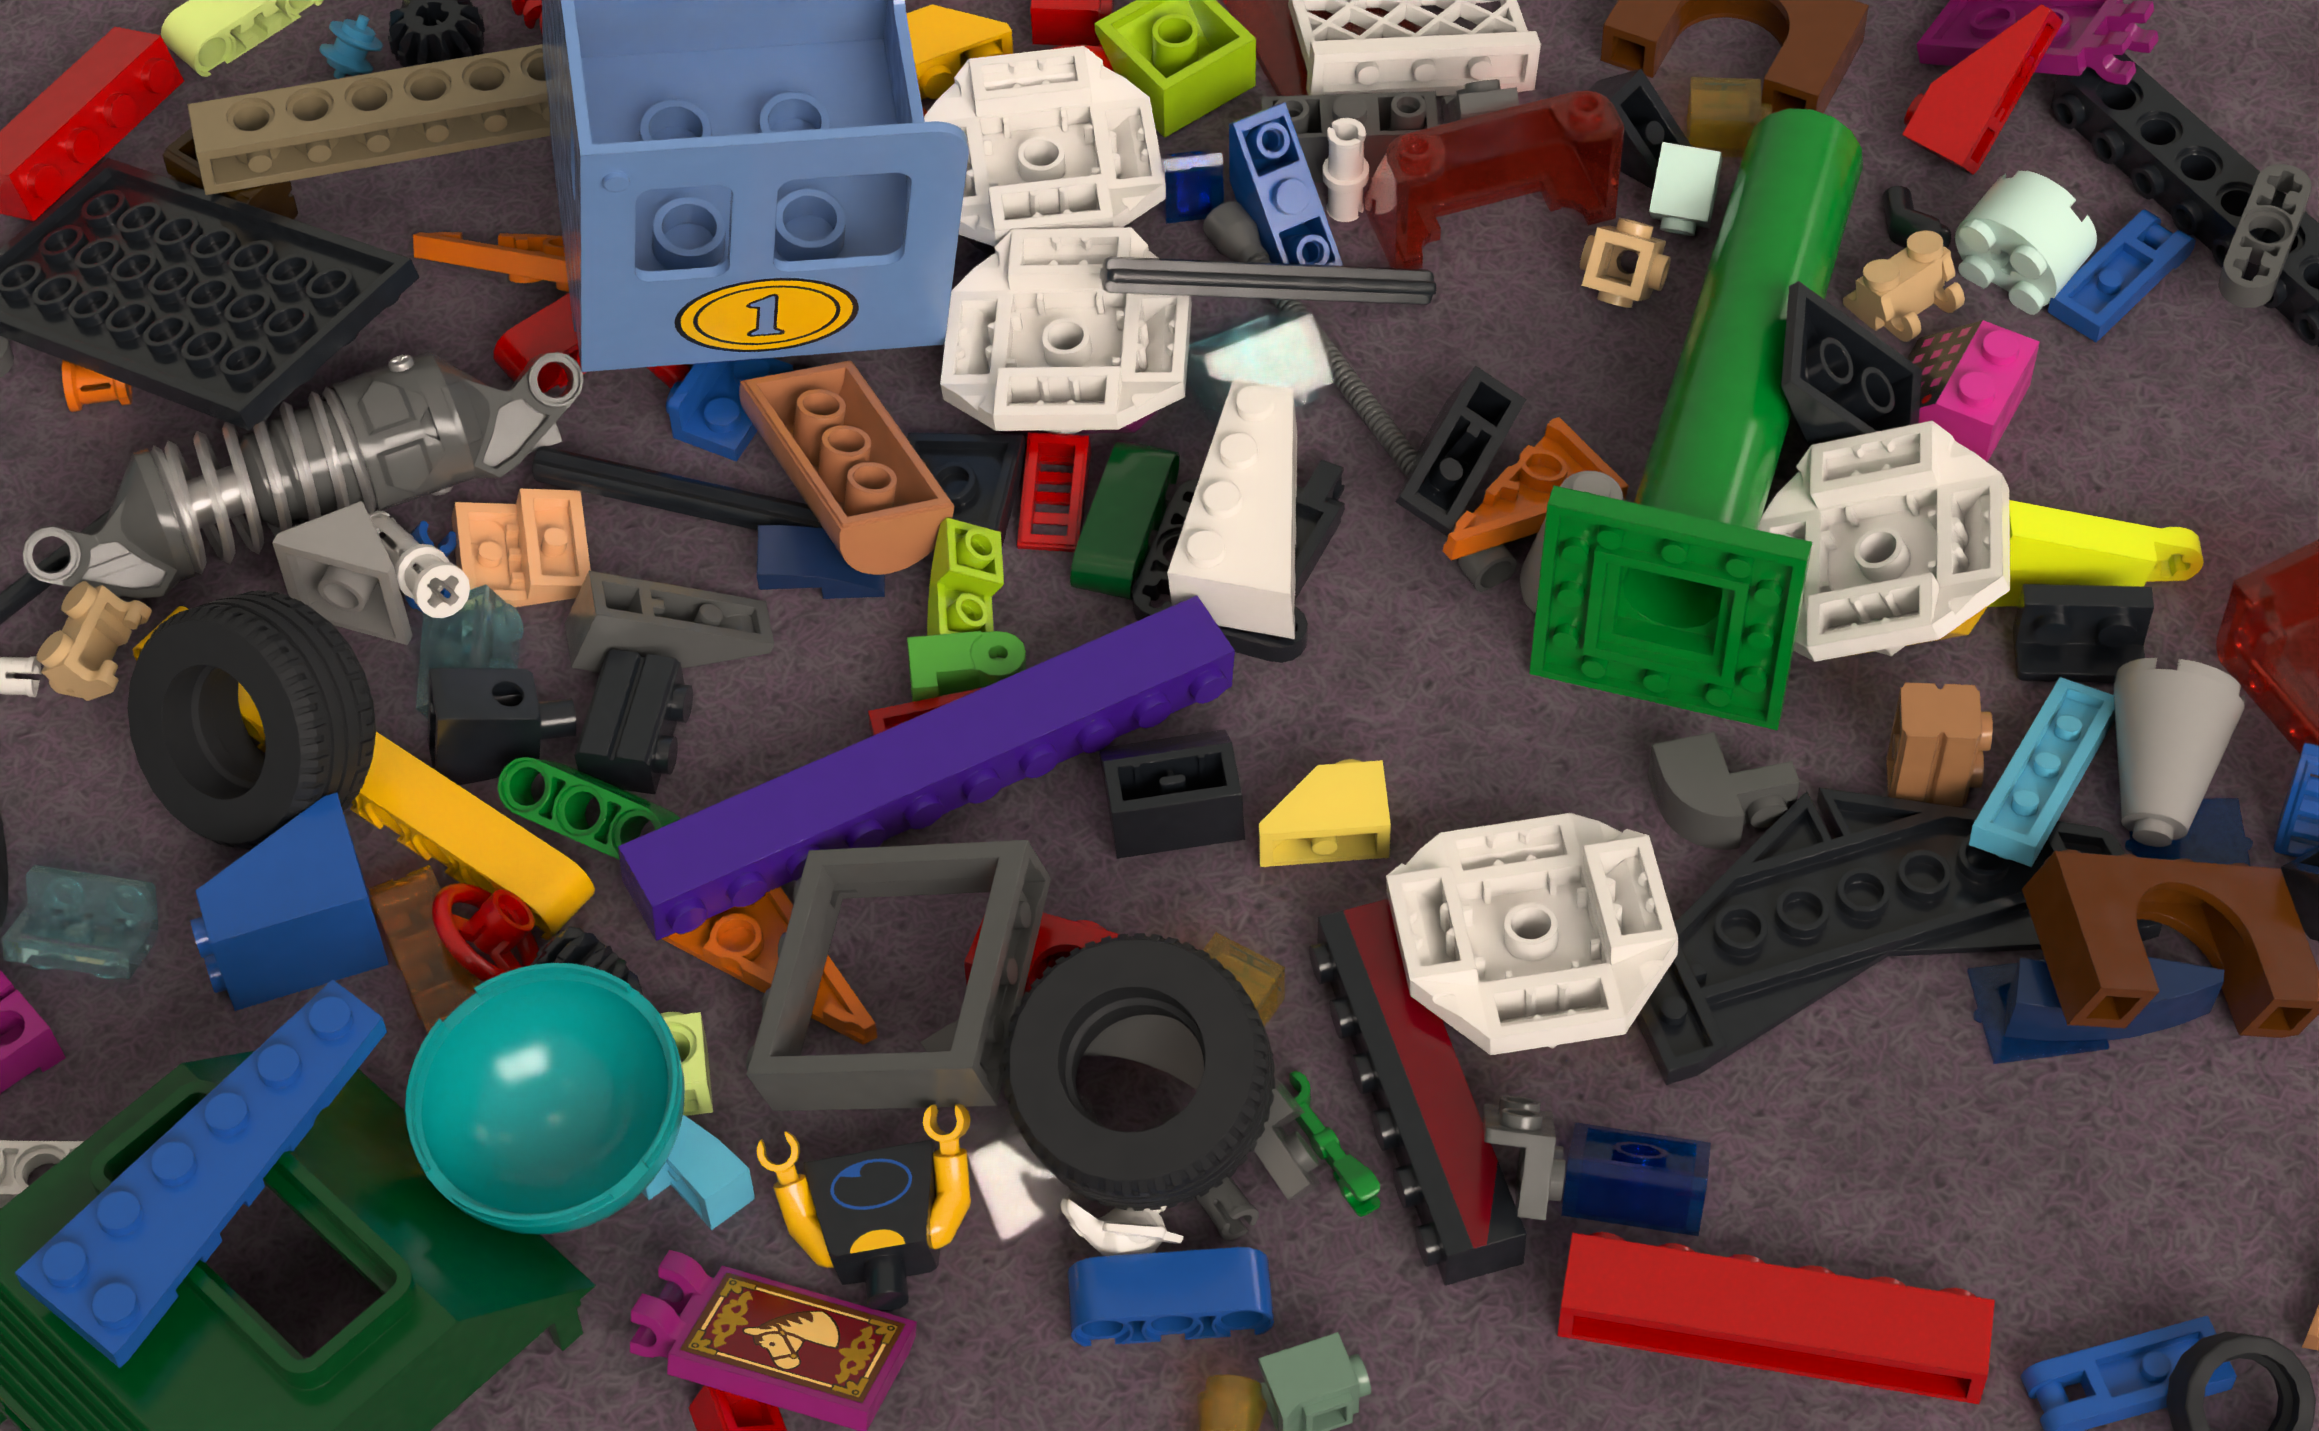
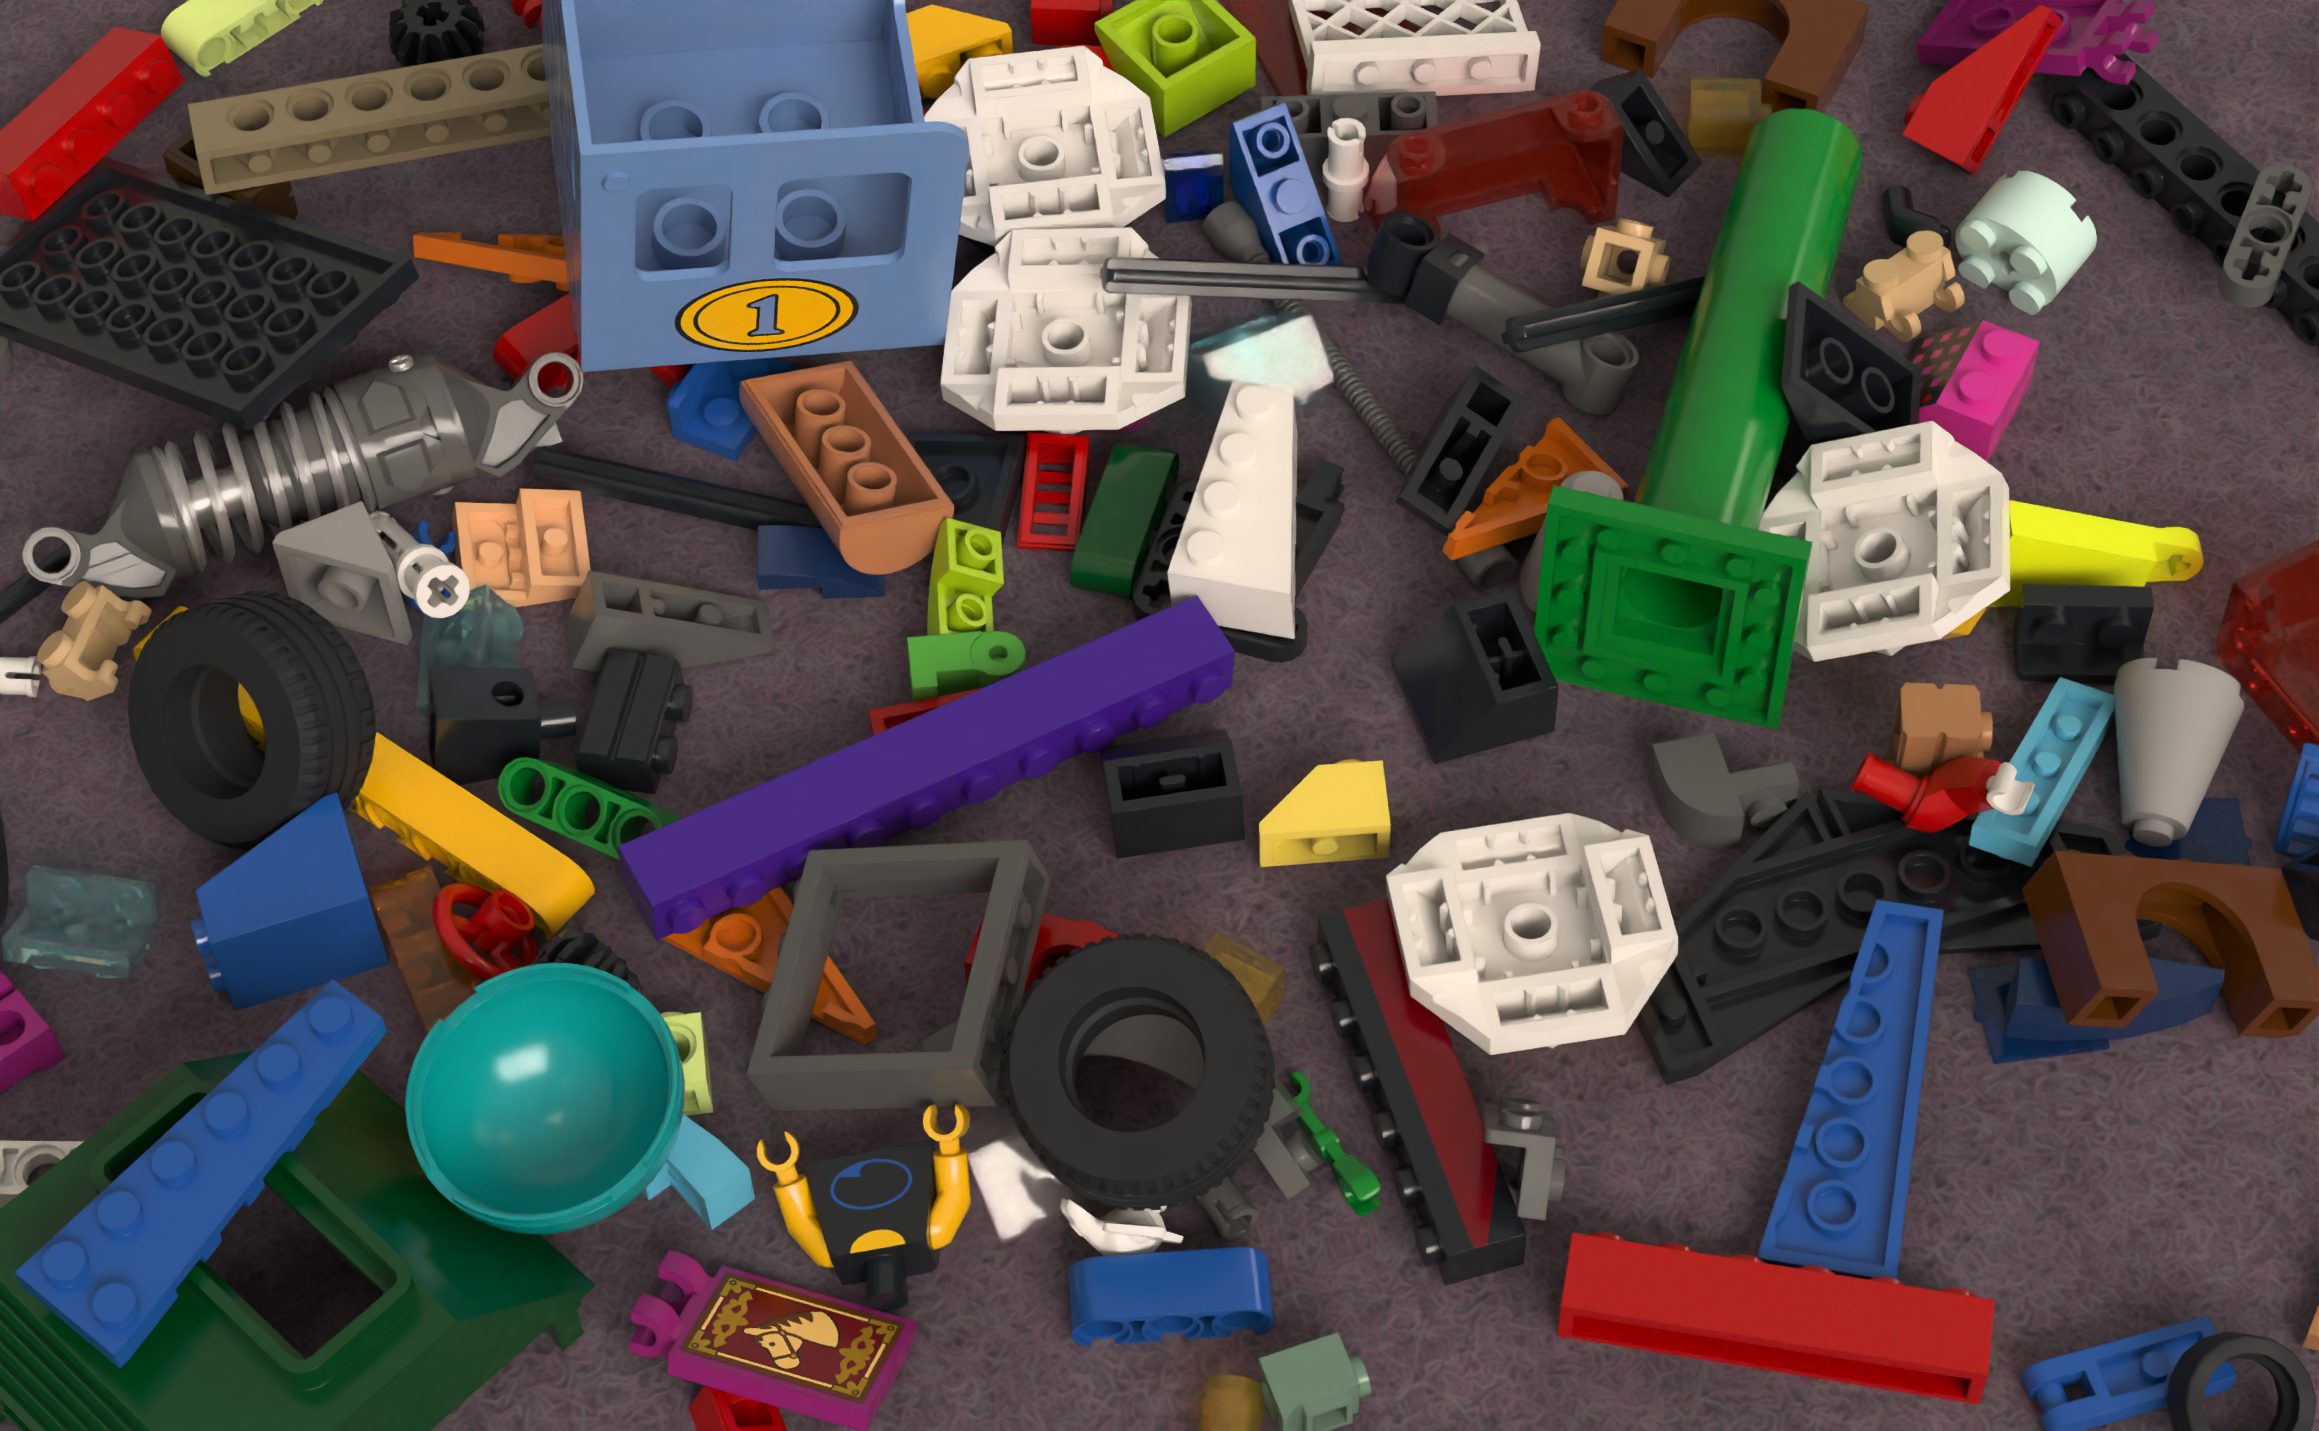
(89, 387): orange bush -> none
(351, 47): dark azure wheel -> none
(1450, 282): none -> piece
(1477, 99): dark grey hinge -> none
(1478, 679): none -> black slope
(1602, 315): none -> black axle
(1636, 1179): clear blue slope -> none
(1685, 188): light aqua brick -> none
(1856, 1142): none -> blue wing
(1946, 795): none -> red arm
(2120, 275): blue plate -> none

